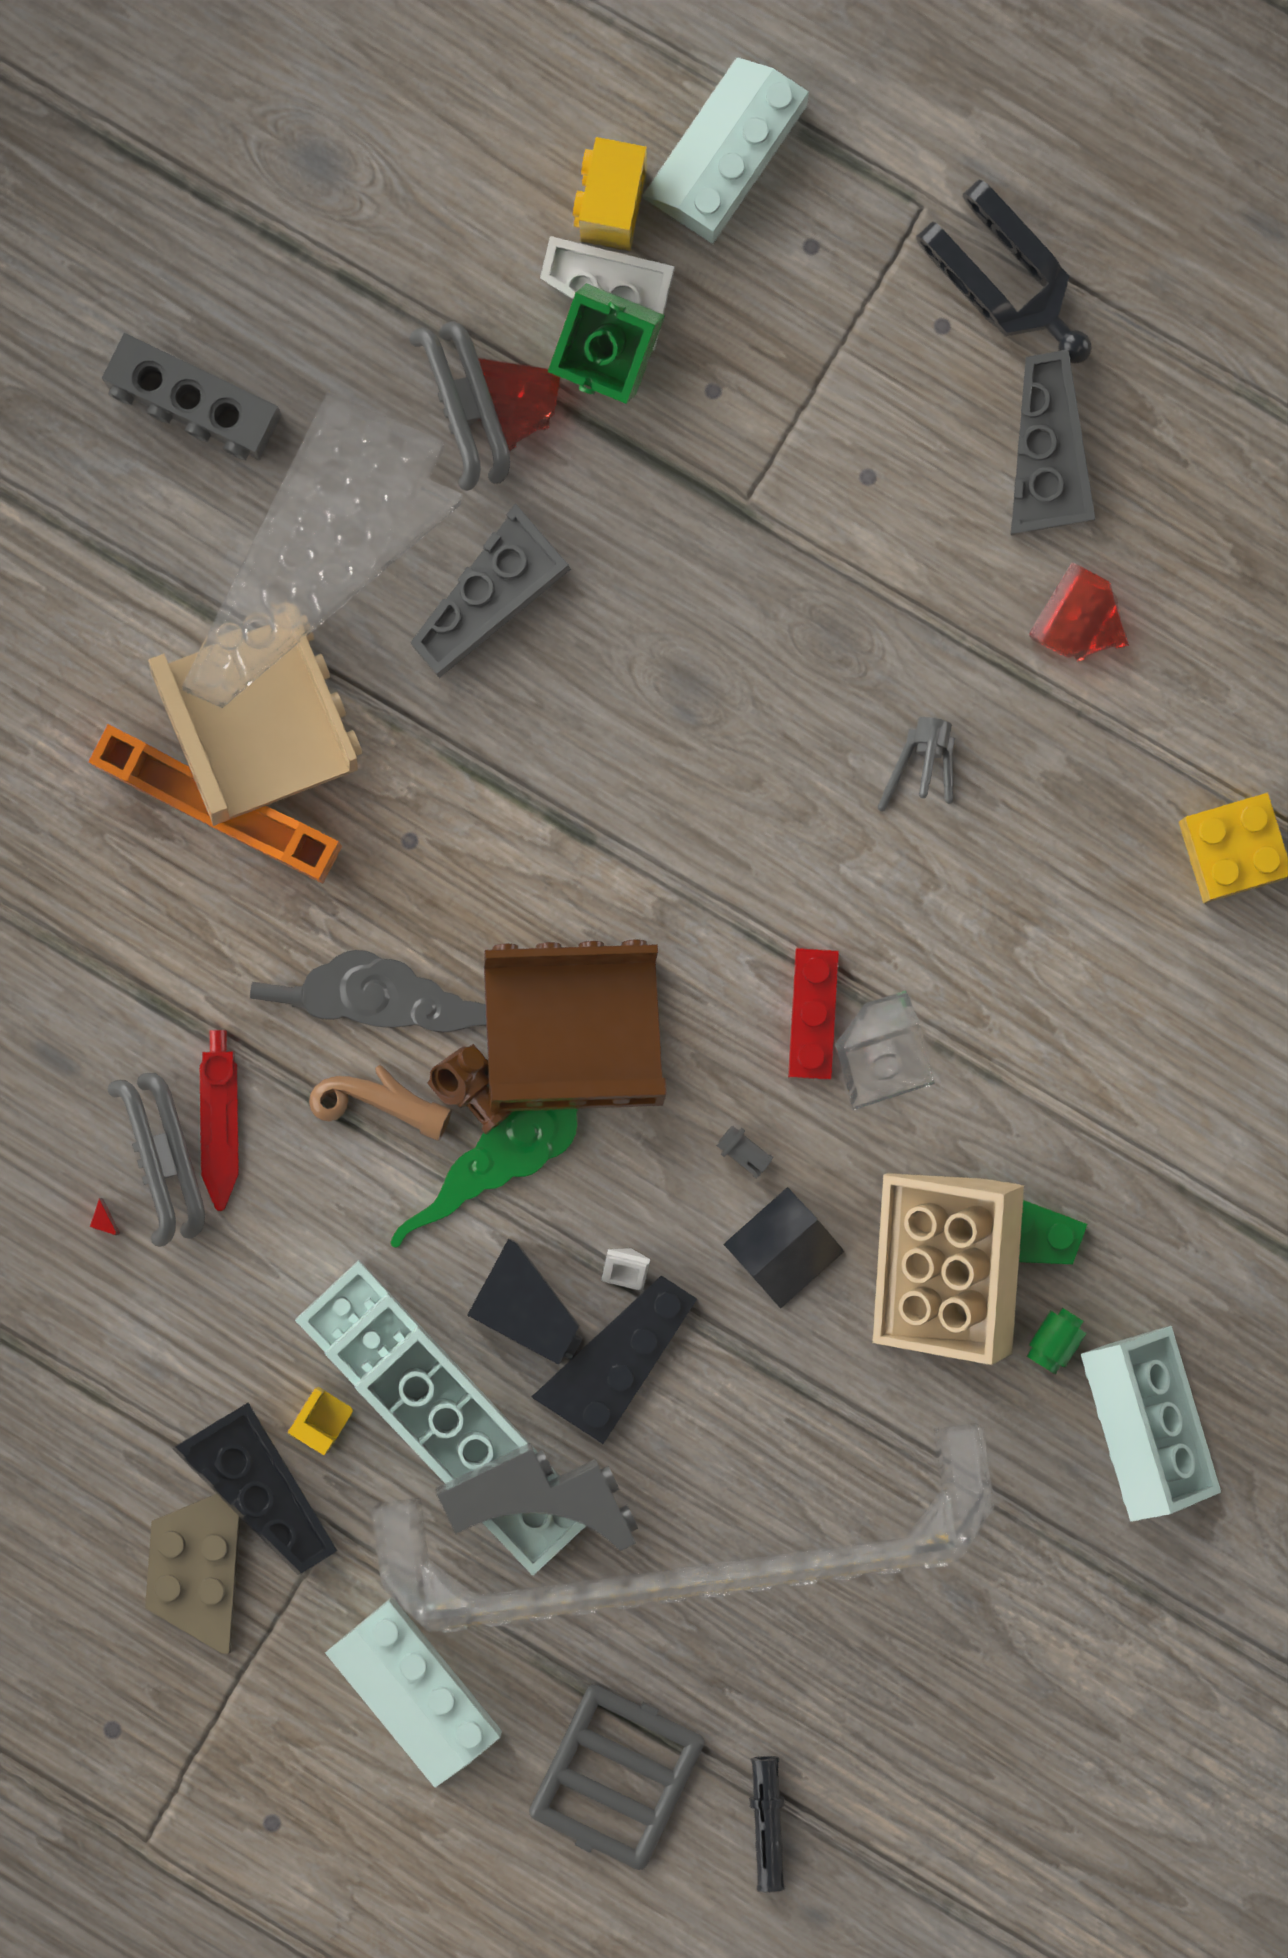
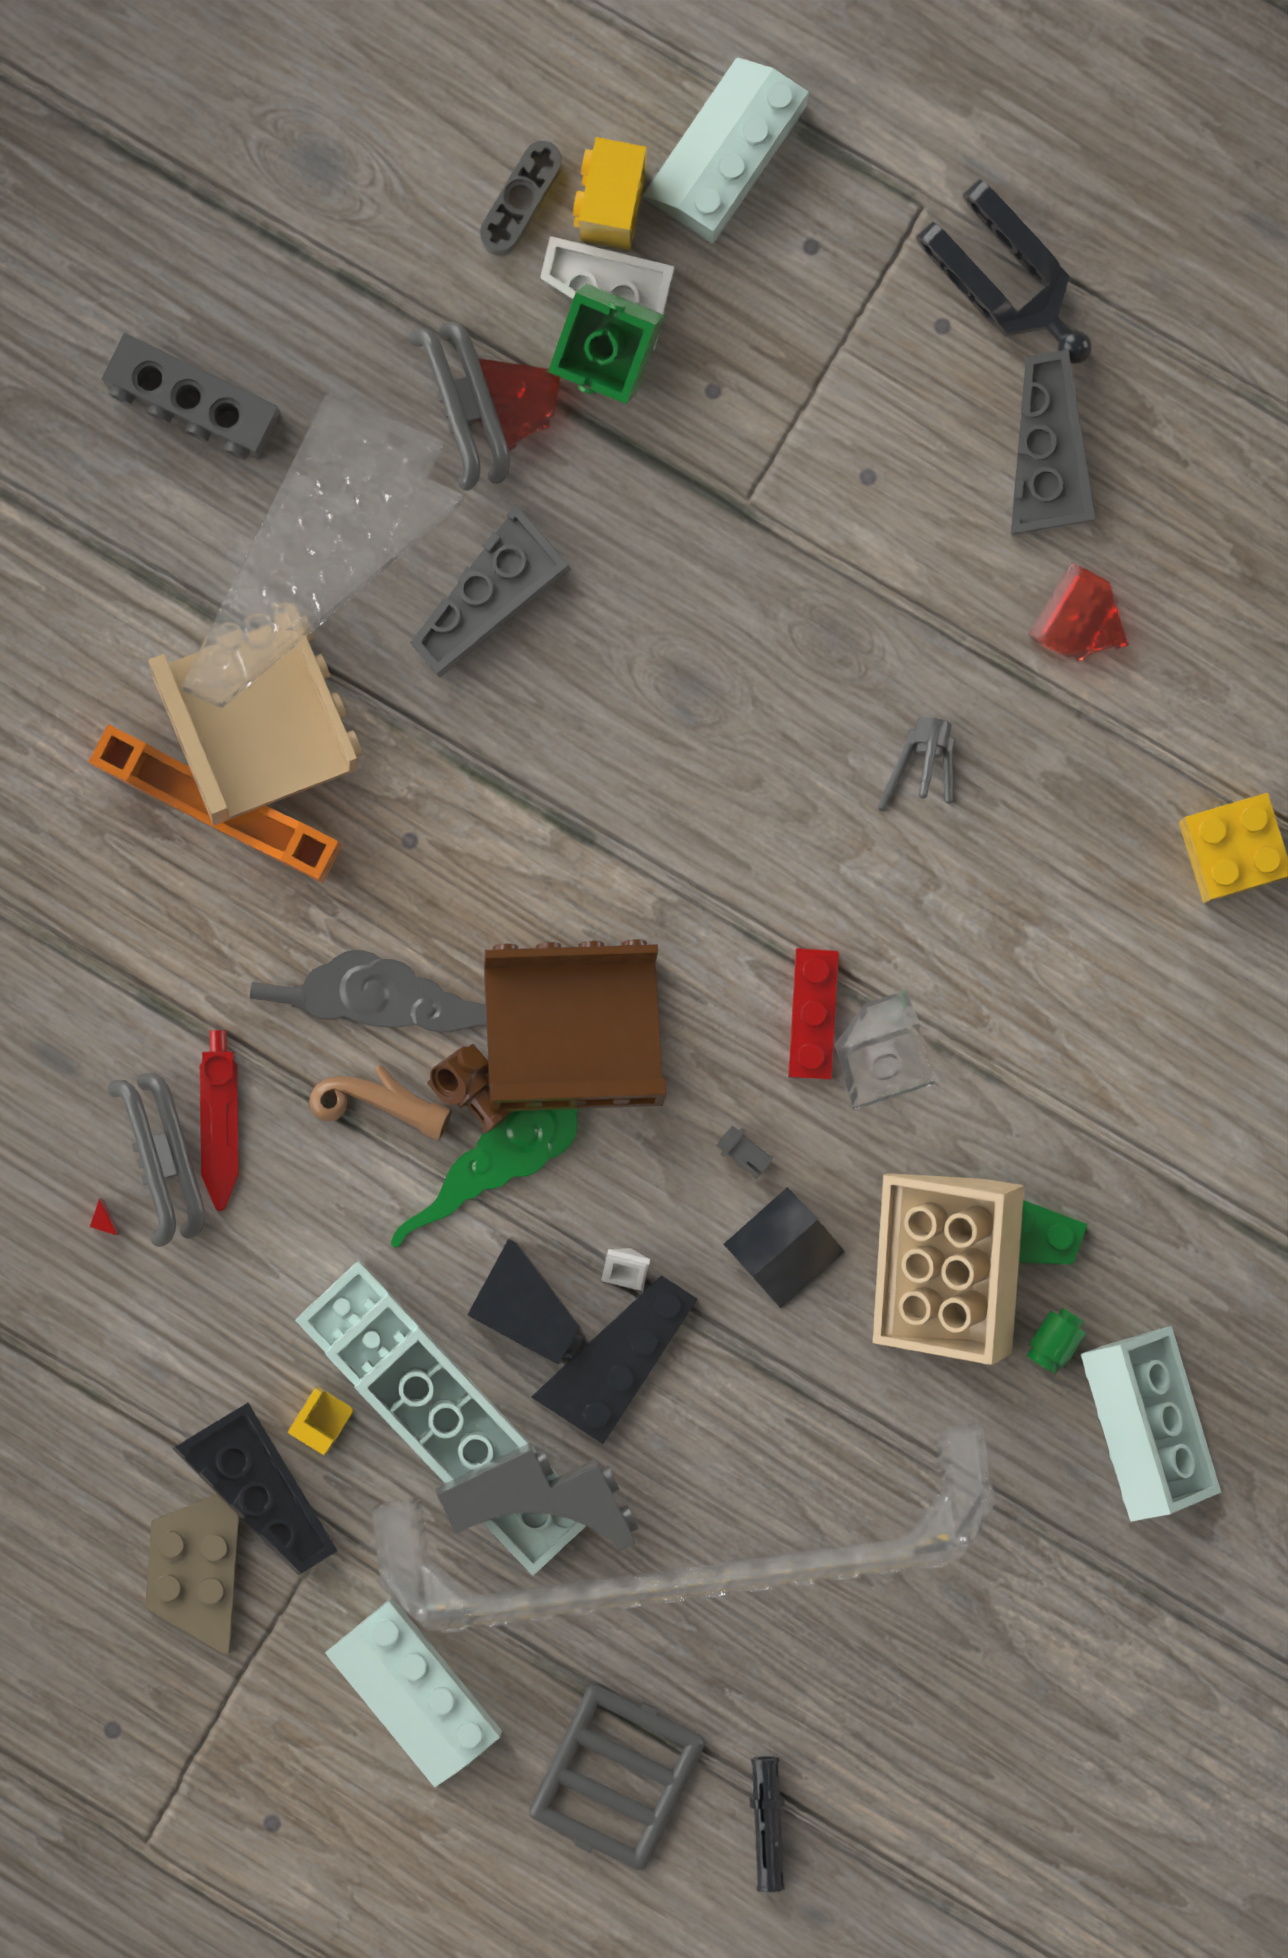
(546, 177): none -> dark grey beam

